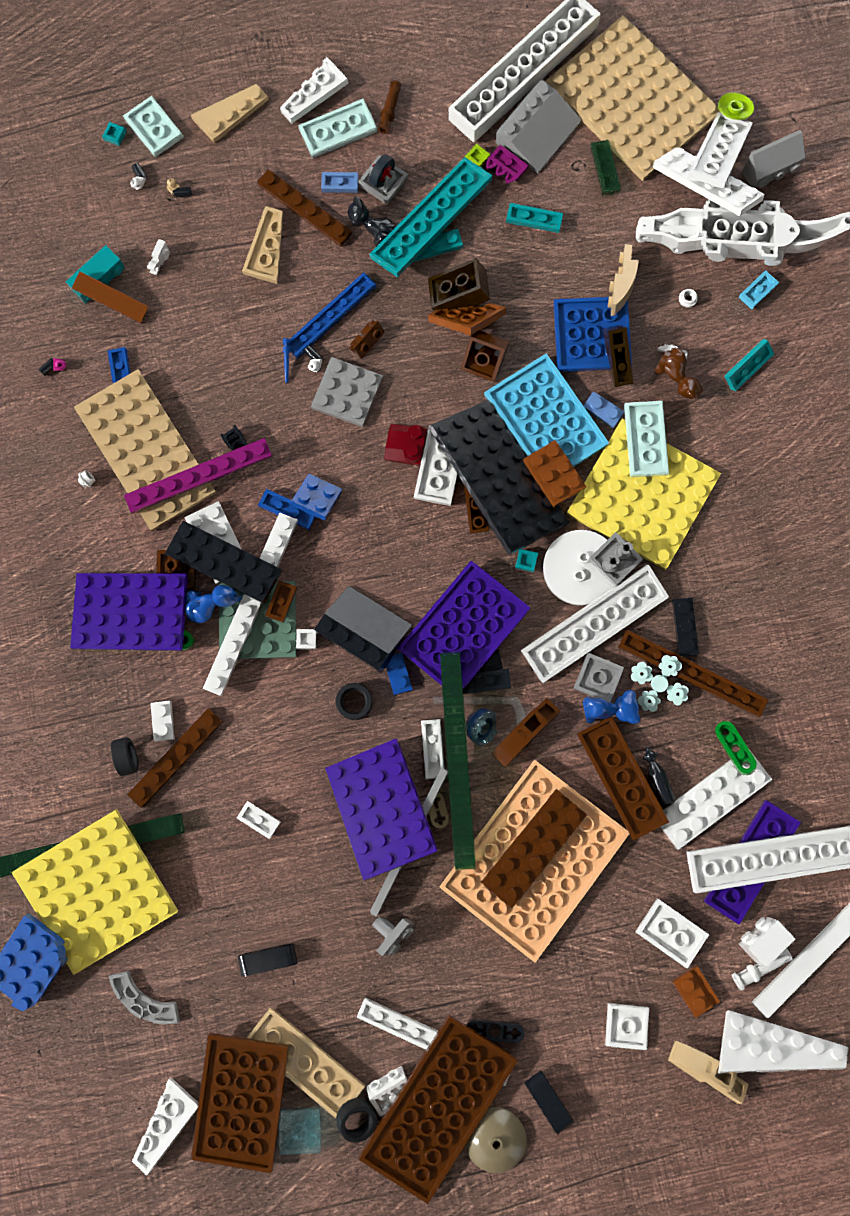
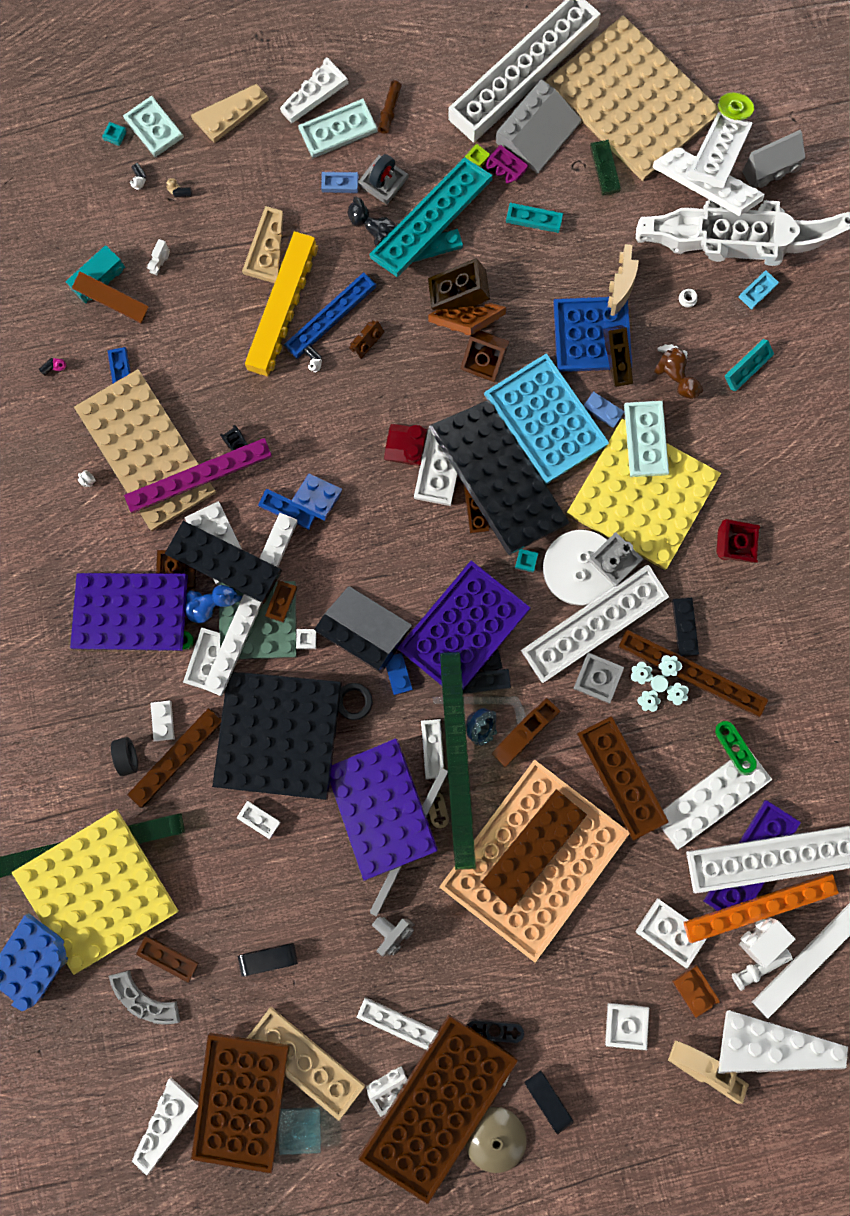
(167, 958): none -> reddish brown plate
(202, 658): none -> white wing
(277, 735): none -> black plate
(281, 304): none -> yellow brick
(286, 350): blue piece -> none
(304, 208): reddish brown plate -> none
(347, 392): light grey plate -> none
(365, 1130): black tyre -> none
(554, 473): dark orange plate -> none
(624, 708): blue animal -> none
(659, 779): black wheel -> none
(737, 541): none -> dark red slope
(760, 908): none -> orange plate

